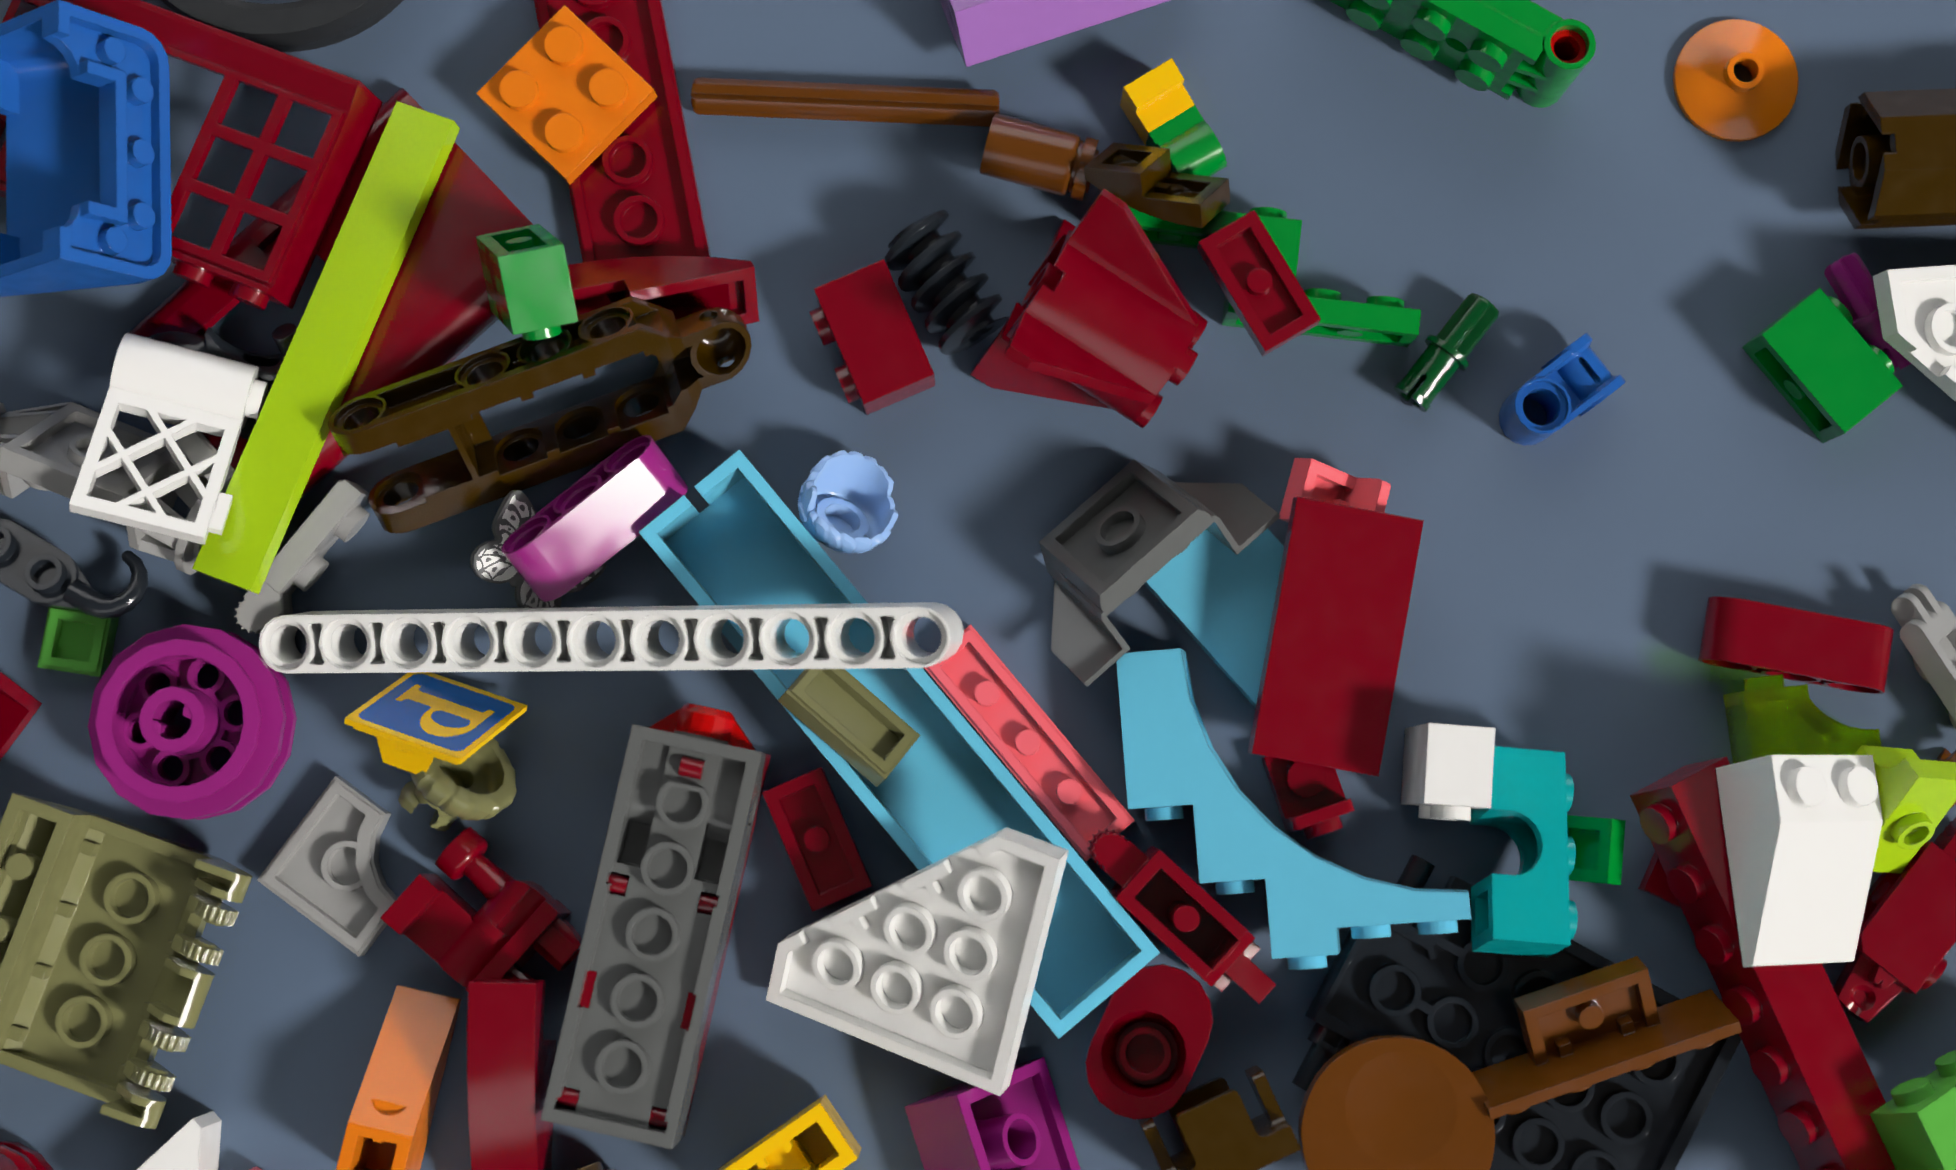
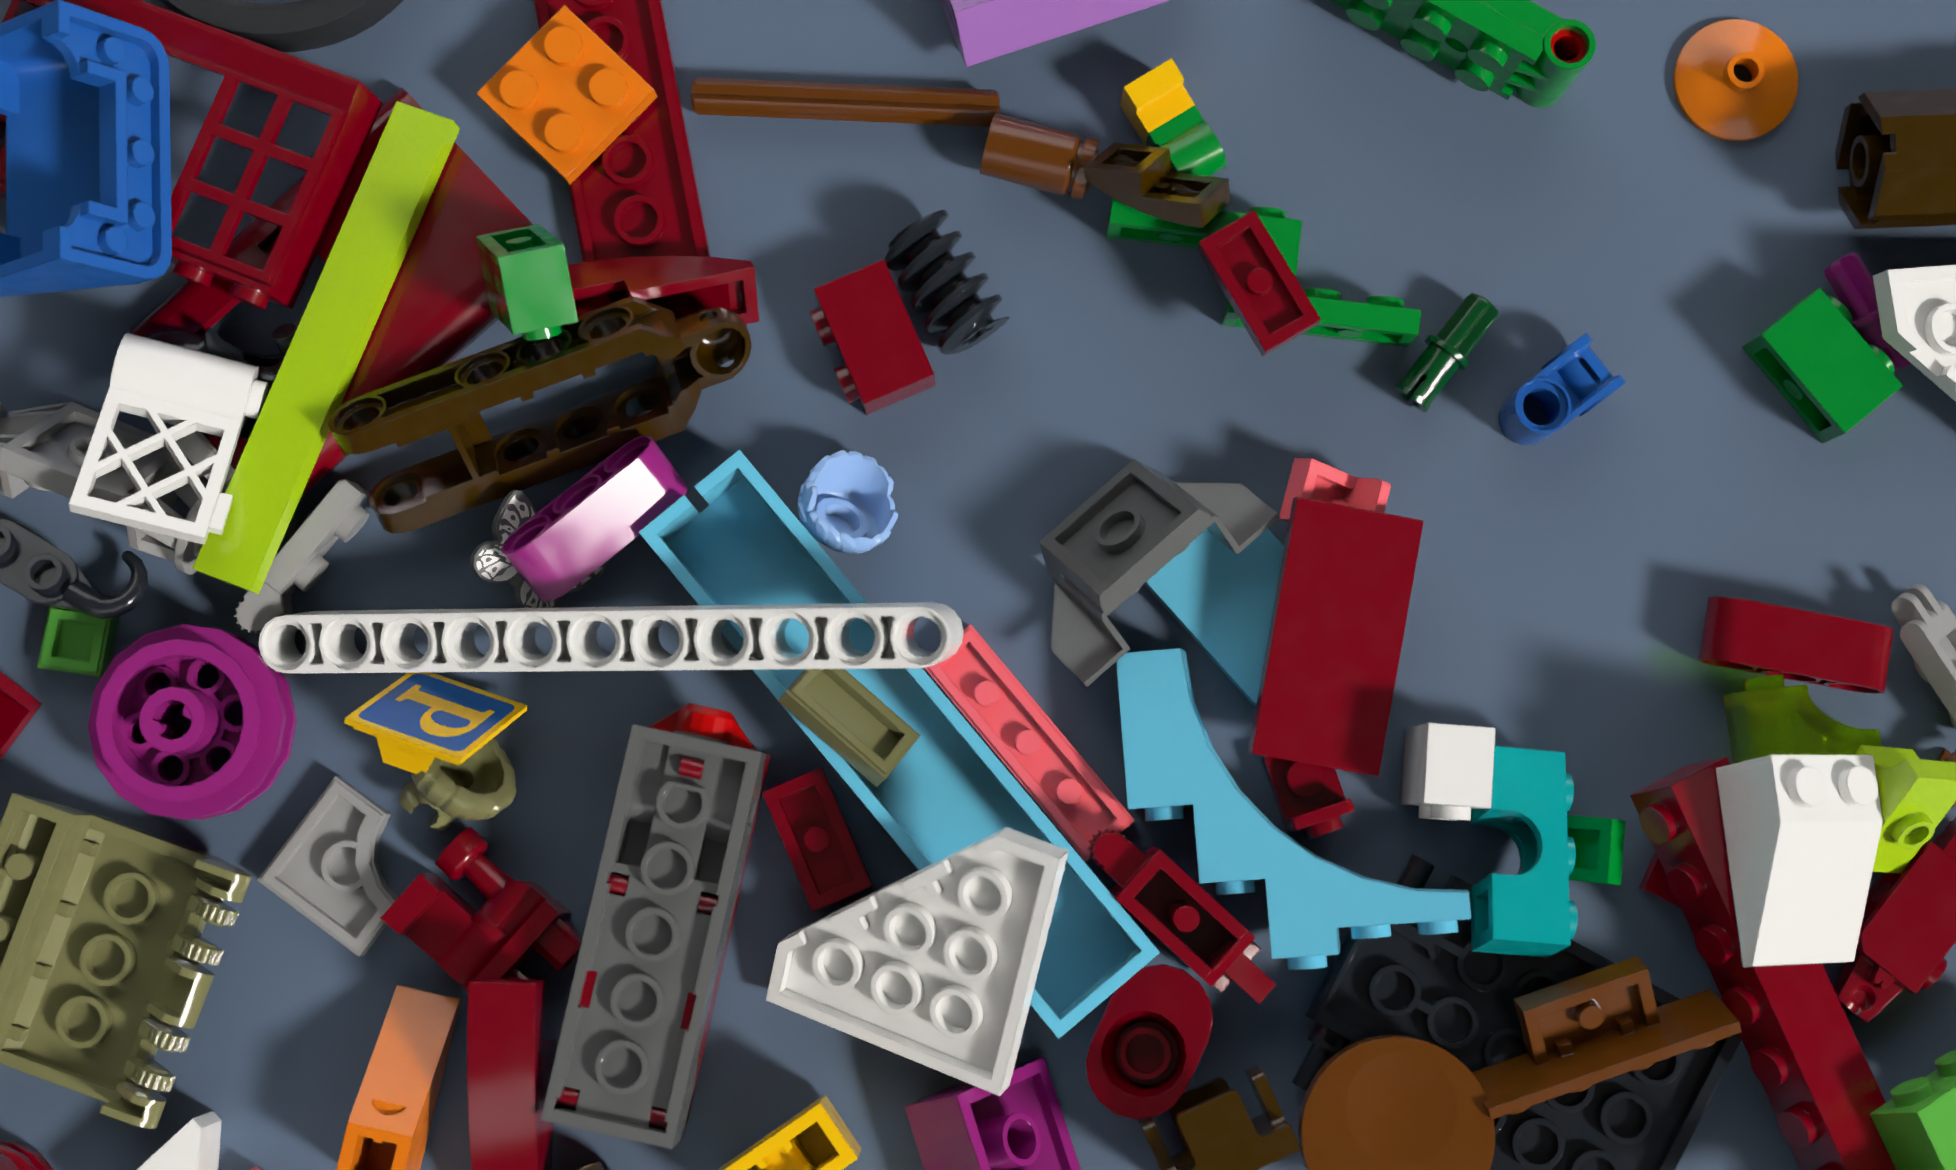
(1097, 321): dark red brick -> none

